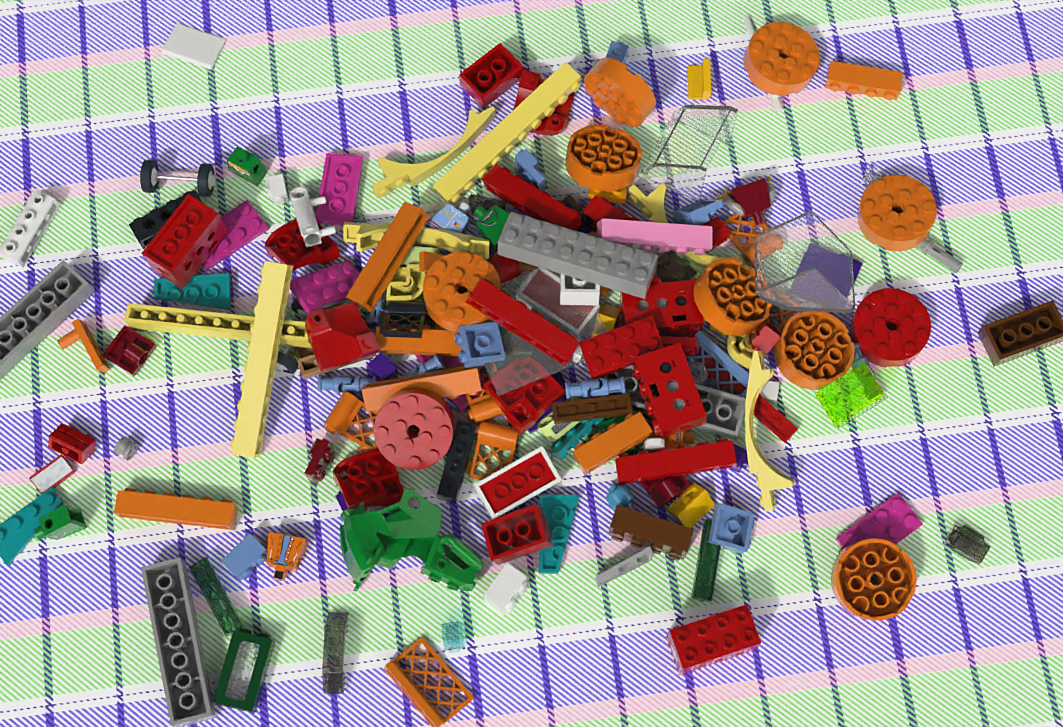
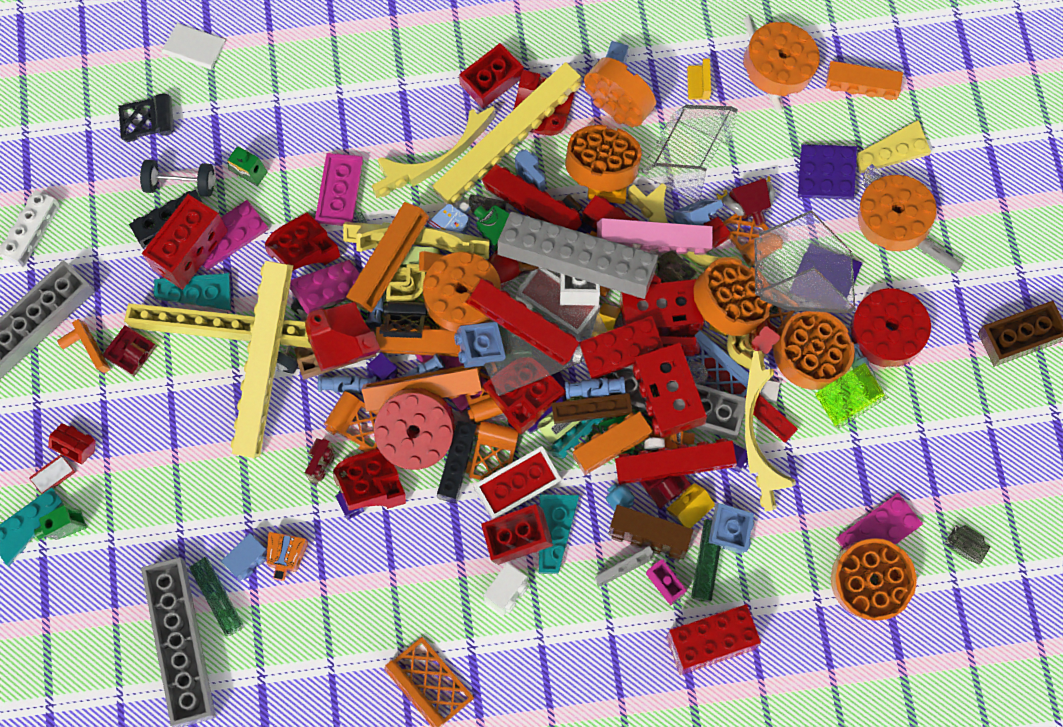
(126, 448): light grey wheel -> none
(161, 117): none -> black piece
(176, 510): orange brick -> none
(244, 670): dark green piece -> none
(277, 189): white brick -> none
(306, 218): white piece -> none
(333, 652): clear smoke slope -> none
(403, 535): green piece -> none
(453, 636): clear light blue brick -> none
(666, 582): none -> dark pink brick
(827, 172): none -> dark purple plate
(897, 148): none -> light yellow wing

